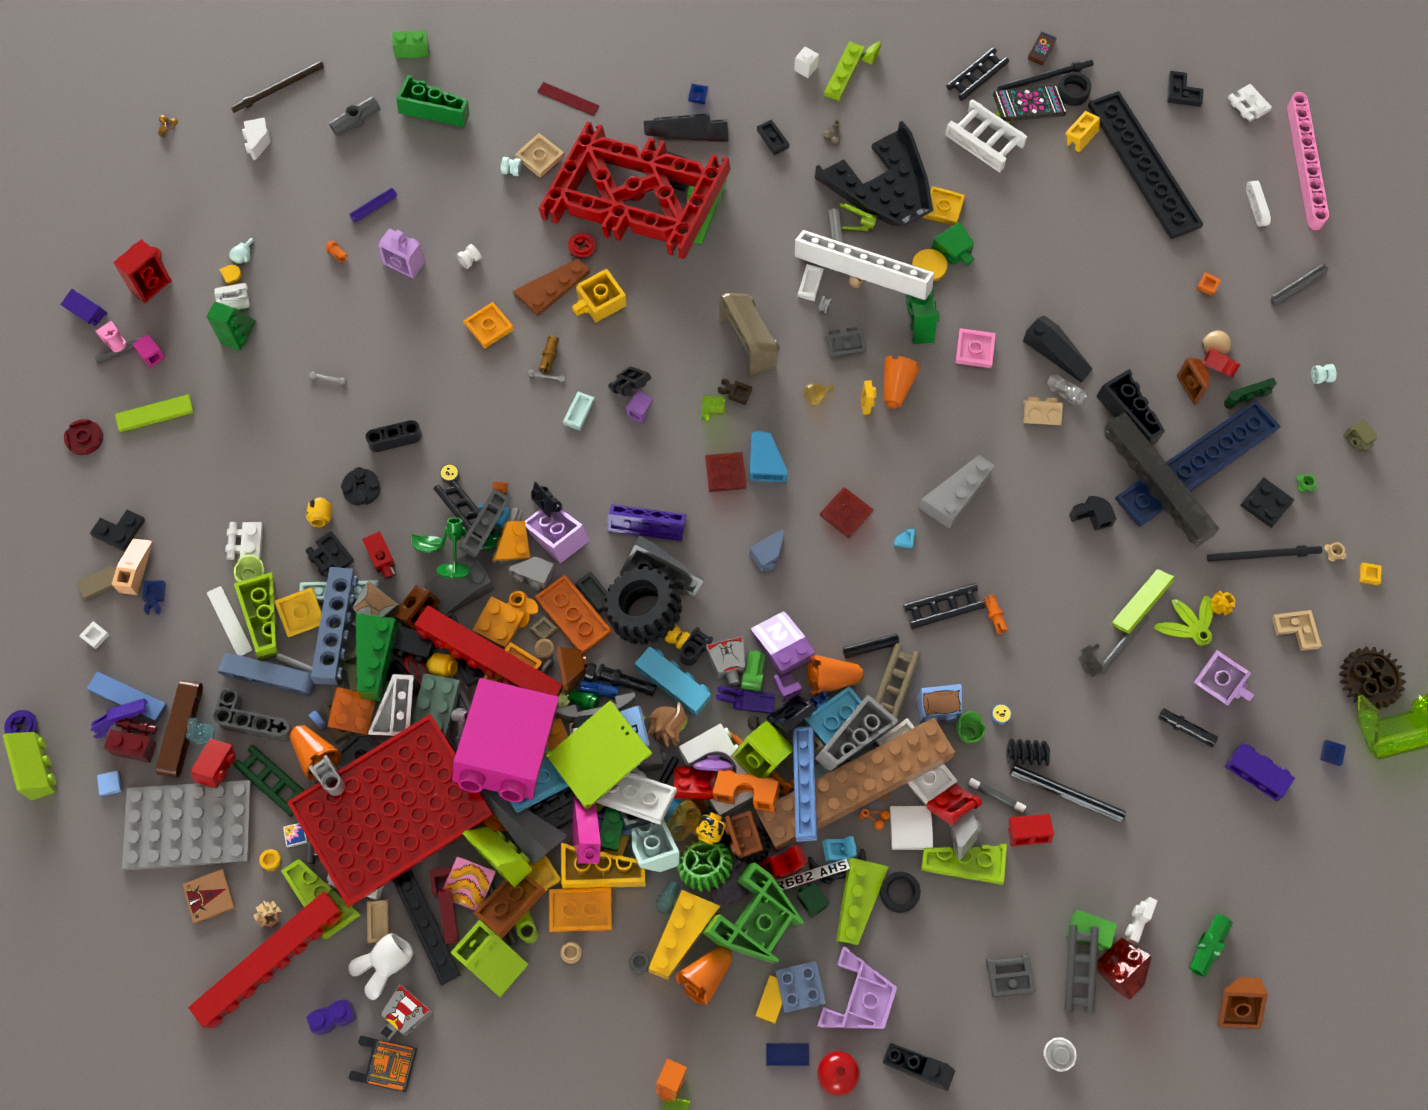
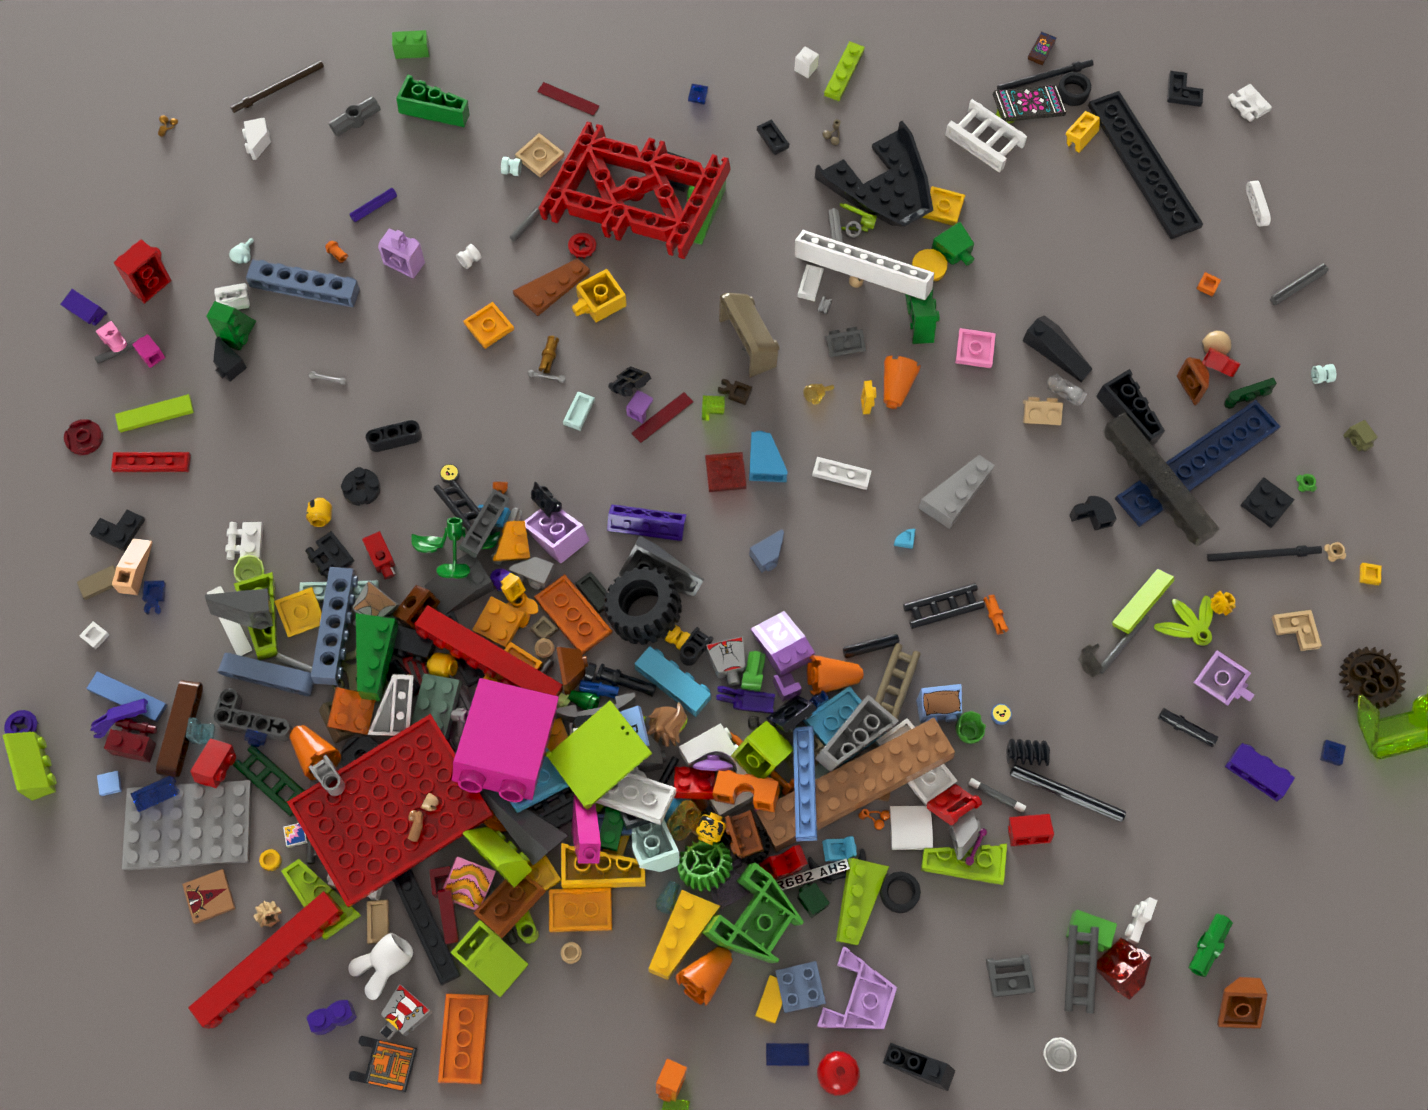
(150, 462): none -> red tile
(155, 793): none -> clear blue hinge
(227, 361): none -> black slope
(231, 274): yellow tile -> none
(246, 607): none -> dark grey slope
(255, 738): none -> clear blue plate
(258, 278): none -> sand blue brick
(315, 717): medium blue tile -> none
(417, 818): none -> medium nougat arm
(430, 802): none -> tan hinge
(463, 1039): none -> orange tile
(508, 583): none -> yellow leg
(528, 221): none -> dark grey bar
(639, 962): dark grey tile -> none
(662, 417): none -> dark red sticker
(688, 127): black wedge -> none
(841, 473): none -> white plate
(846, 512): clear red plate -> none
(848, 232): none -> light grey bush
(872, 53): lime slope -> none
(969, 860): none -> magenta hinge
(978, 64): black bar -> none
(1307, 161): bright pink beam -> none

